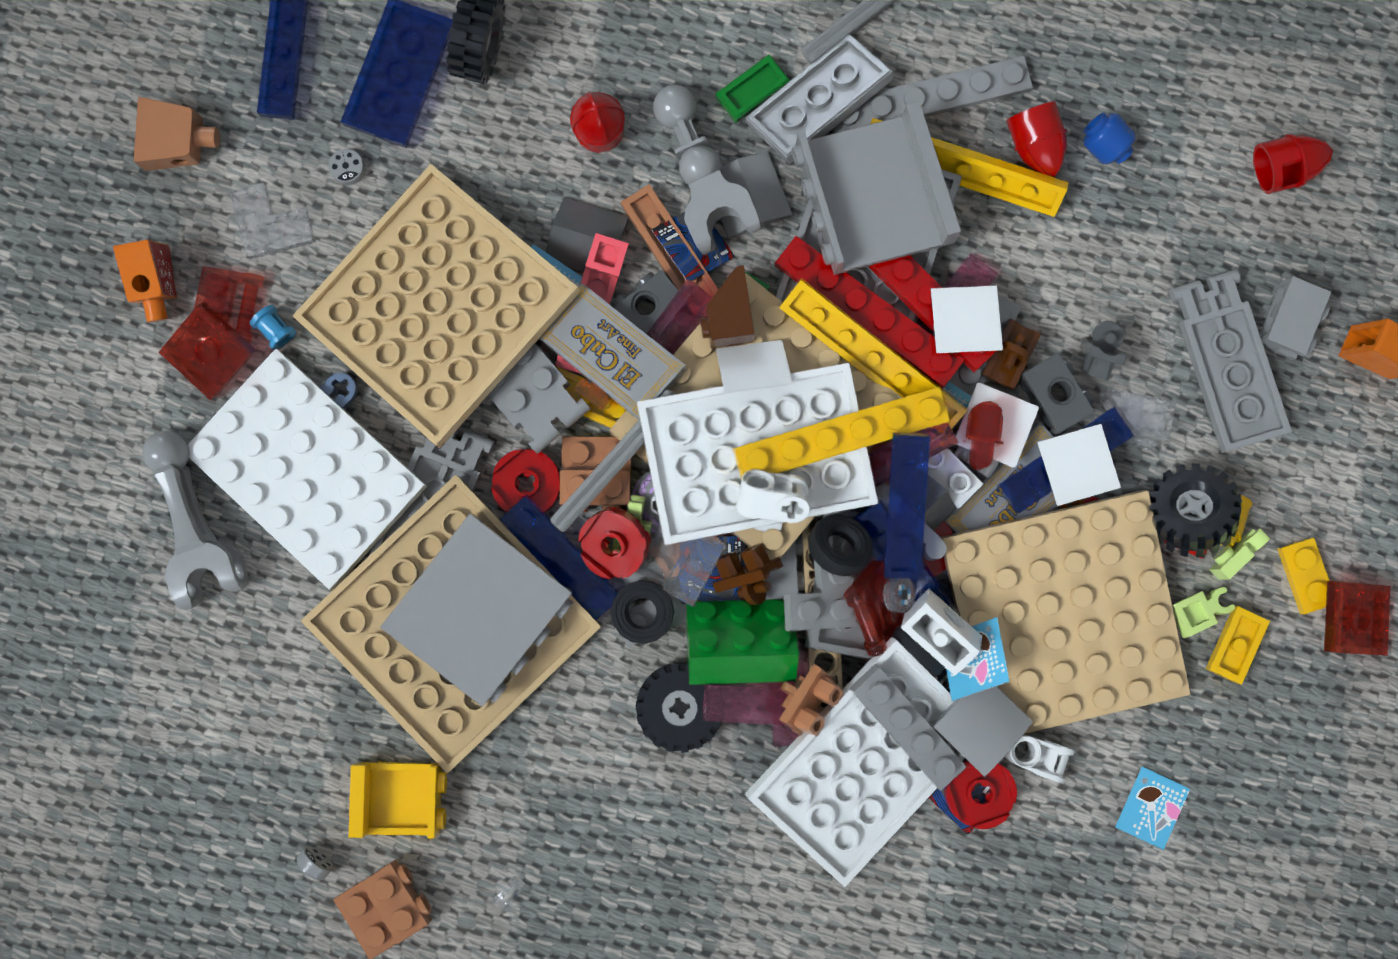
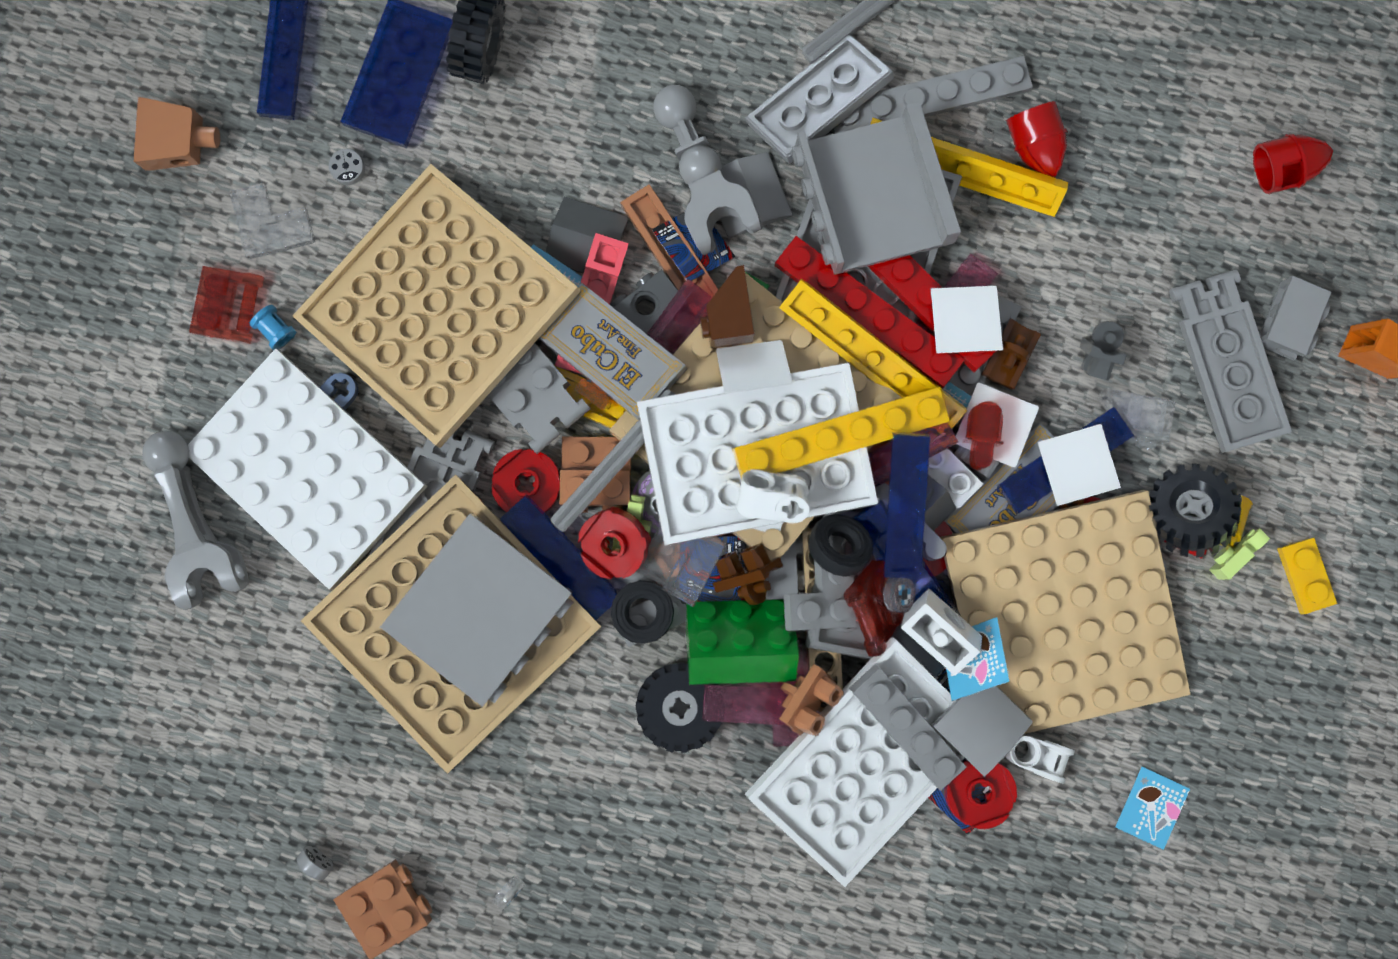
(146, 264): orange torso -> none
(207, 351): clear red plate -> none
(396, 799): yellow panel -> none
(598, 121): red helmet -> none
(752, 88): green tile -> none
(1054, 414): dark grey brick -> none
(1109, 138): blue head -> none
(1198, 612): yellowish green plate -> none
(1237, 645): yellow plate -> none
(1357, 618): clear red plate -> none

